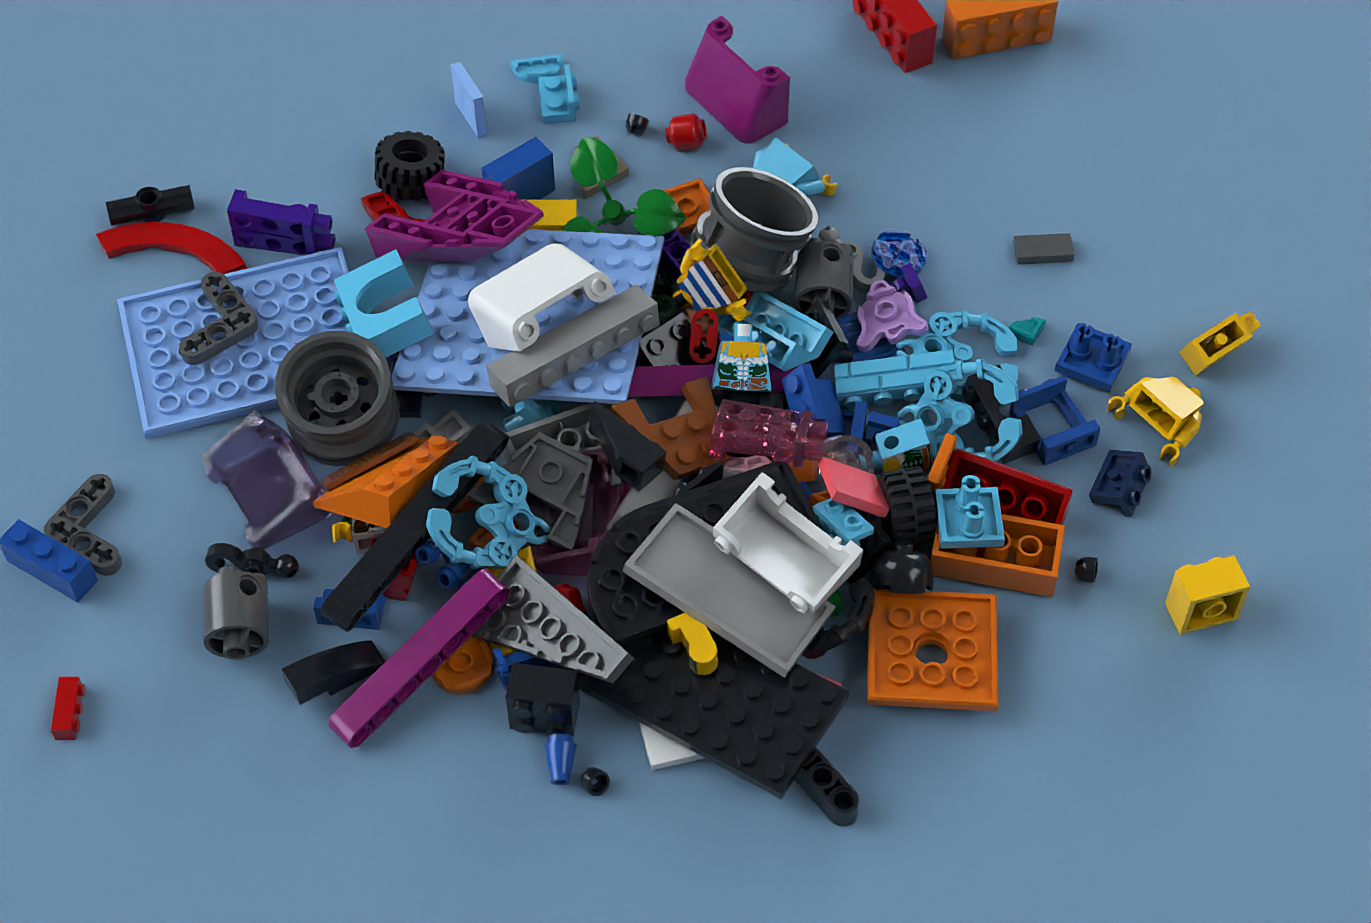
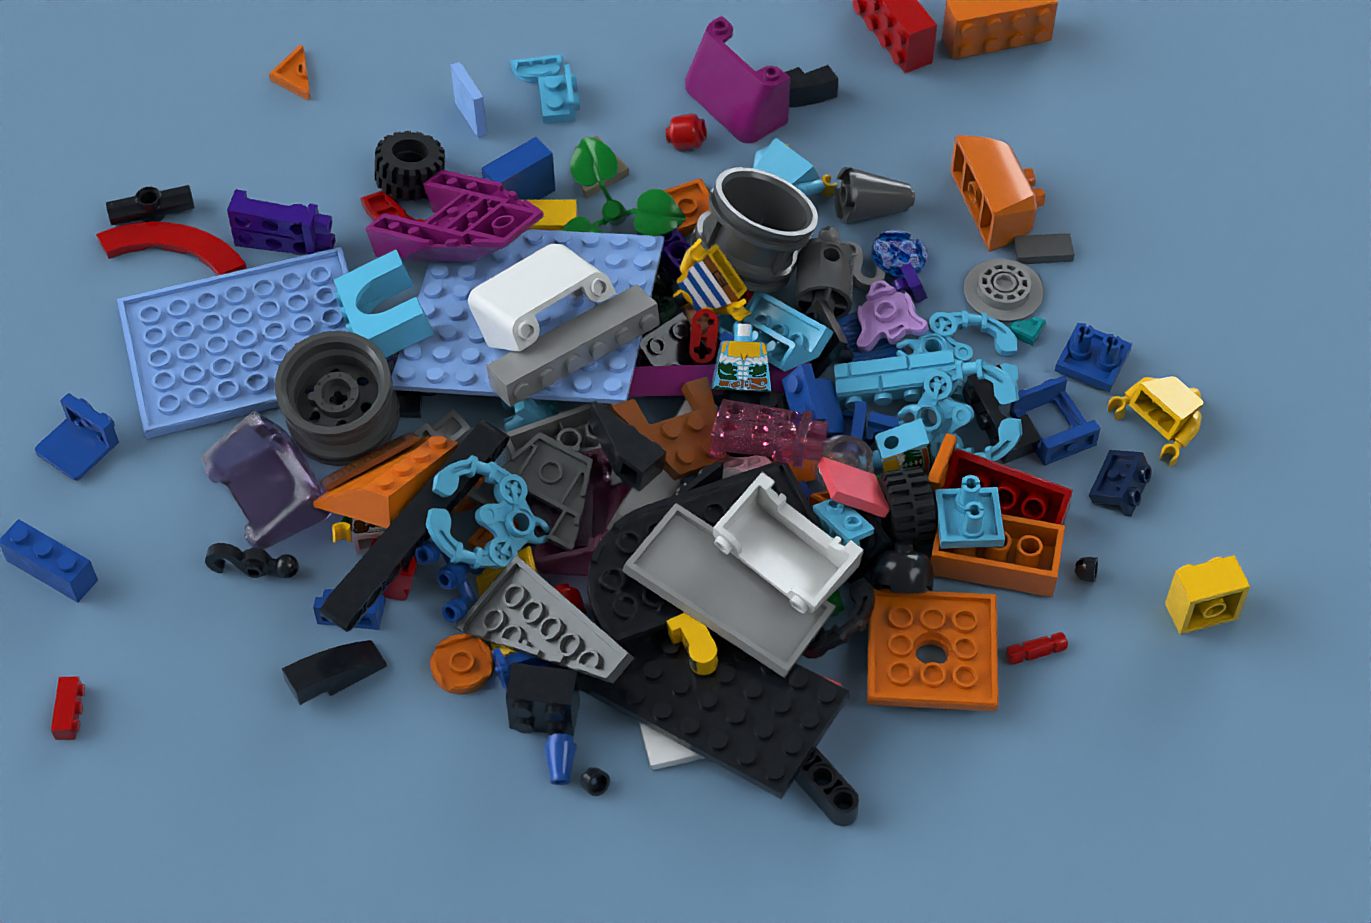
(75, 525): dark grey beam -> none
(79, 439): none -> blue bracket
(230, 318): dark grey beam -> none
(236, 613): dark grey cylinder -> none
(293, 73): none -> orange tile
(418, 658): magenta beam -> none
(636, 122): black hinge -> none
(812, 86): none -> black slope
(870, 196): none -> dark grey cone
(995, 189): none -> orange hips
(1004, 282): none -> light grey wheel
(1036, 648): none -> red axle
(1219, 341): yellow hinge -> none

